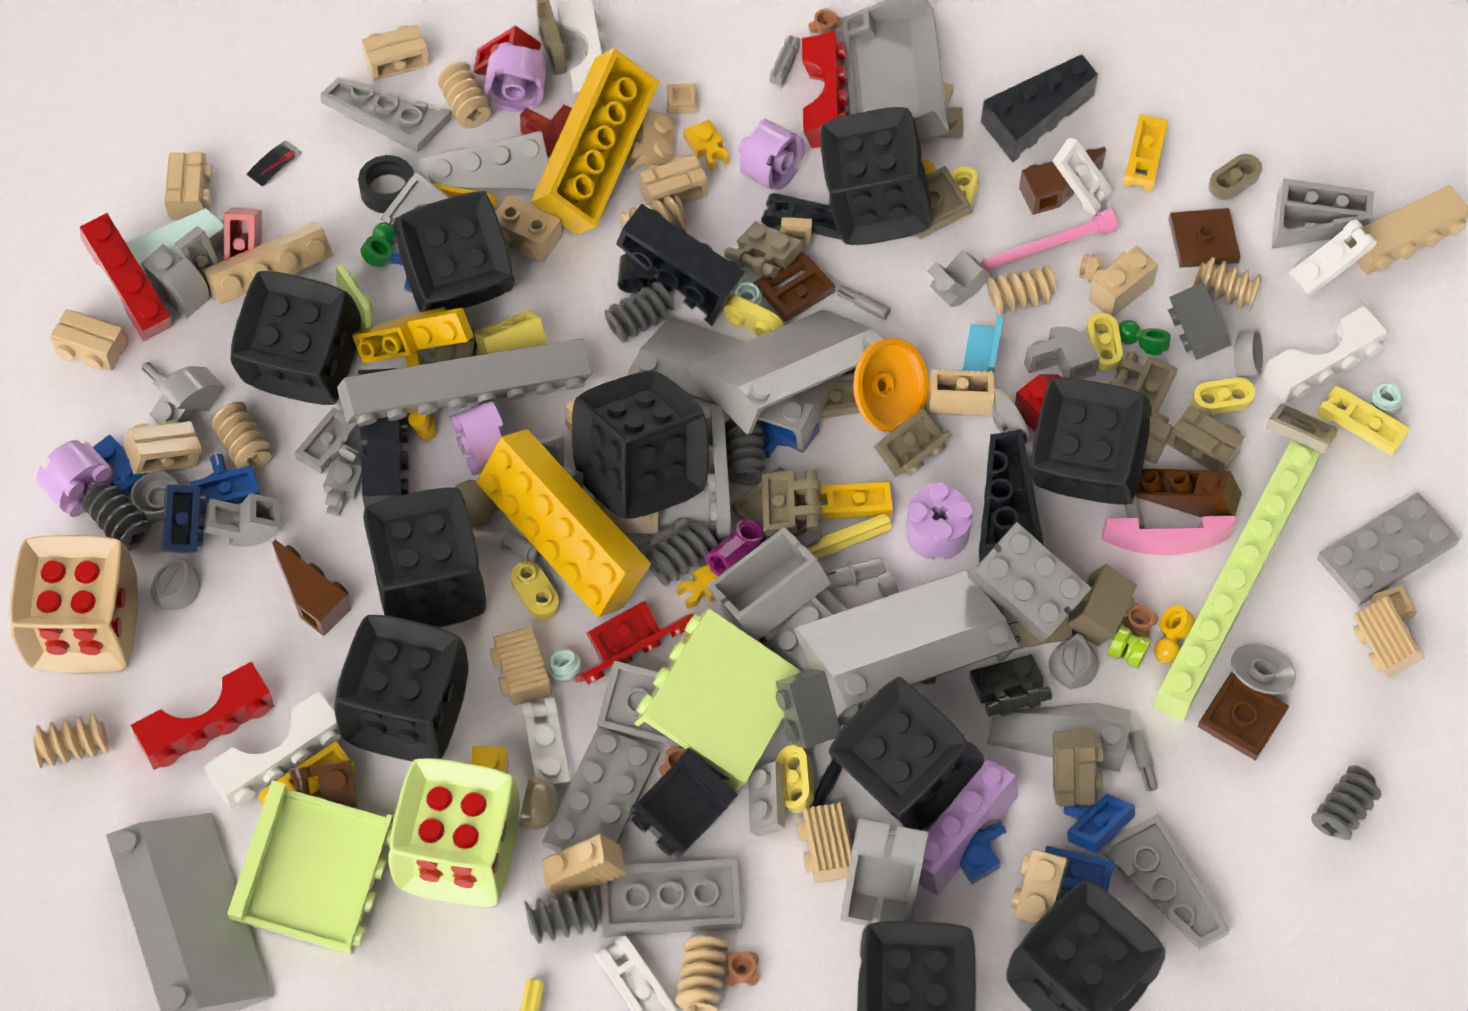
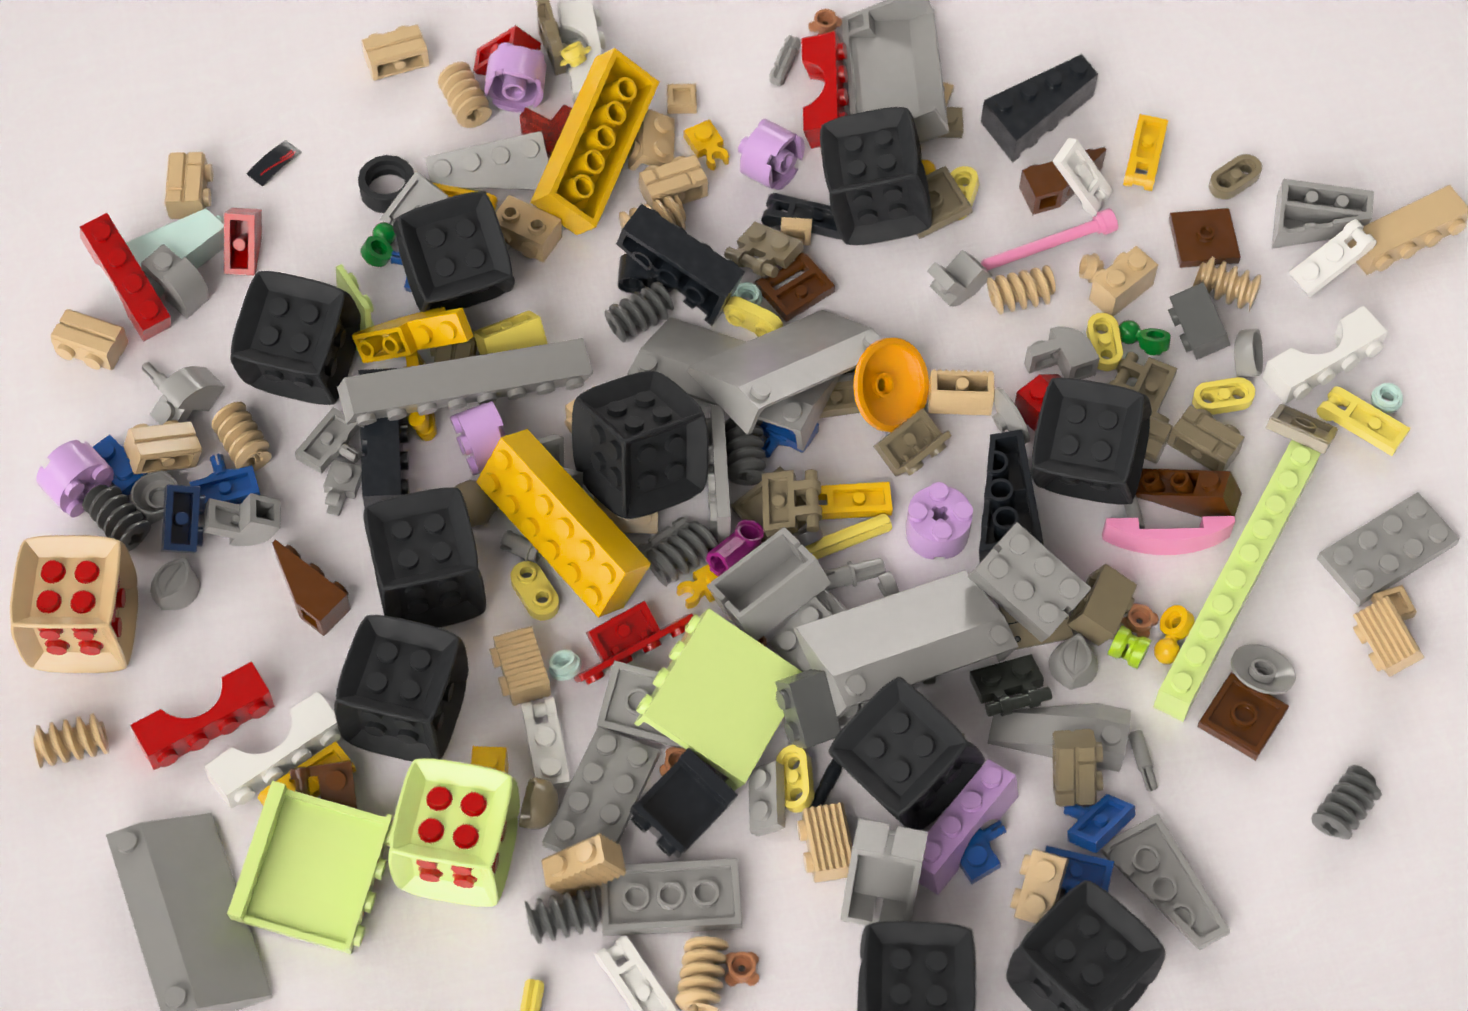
(197, 249): light grey plate -> none
(283, 254): tan brick -> none
(385, 113): light grey wing -> none
(574, 54): none -> light yellow plate
(864, 302): light grey pin -> none
(982, 347): medium azure panel -> none

